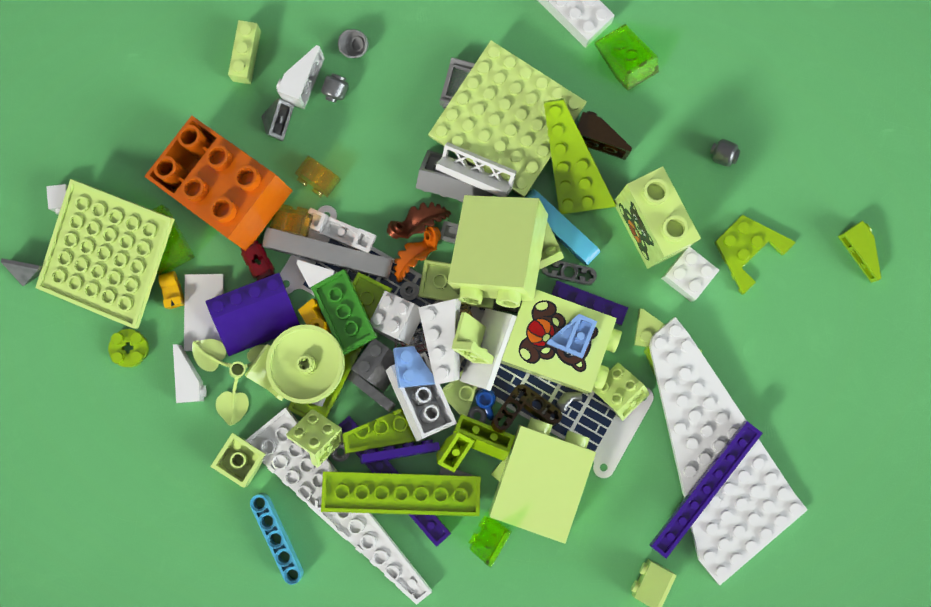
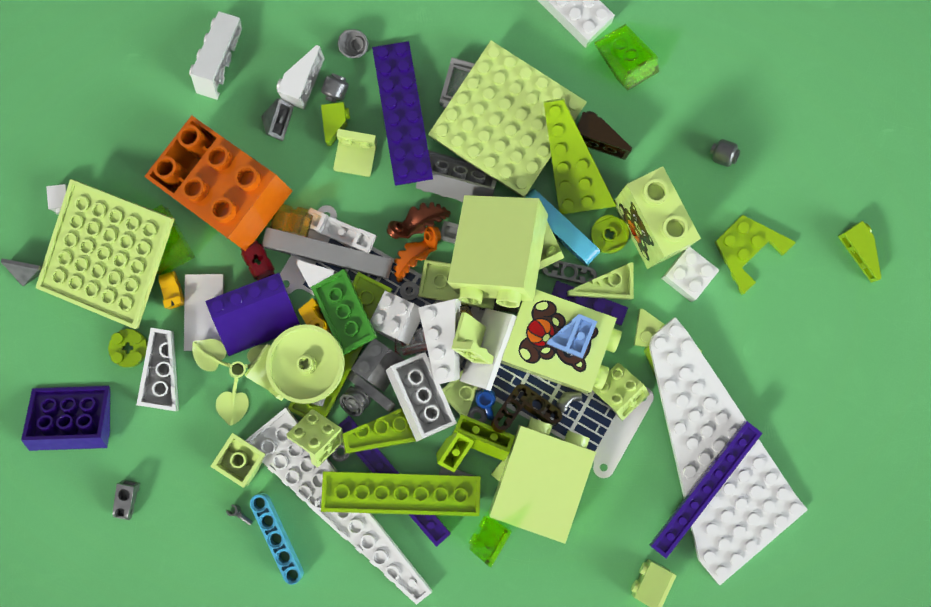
(67, 418): none -> dark purple slope
(125, 499): none -> flat silver leg
(159, 374): none -> white wedge
(188, 383): white slope -> none
(215, 54): none -> white wedge
(238, 513): none -> flat silver hand
(244, 52): yellowish green brick -> none
(317, 176): clear yellow brick -> none
(334, 118): none -> lime slope
(354, 401): none -> flat silver wheel
(355, 153): none -> yellowish green bracket
(391, 453): dark purple plate -> none
(402, 113): none -> dark purple plate
(411, 368): light blue wing -> none
(478, 177): white fence -> none
(613, 224): none -> lime plate
(613, 285): none -> yellowish green wing

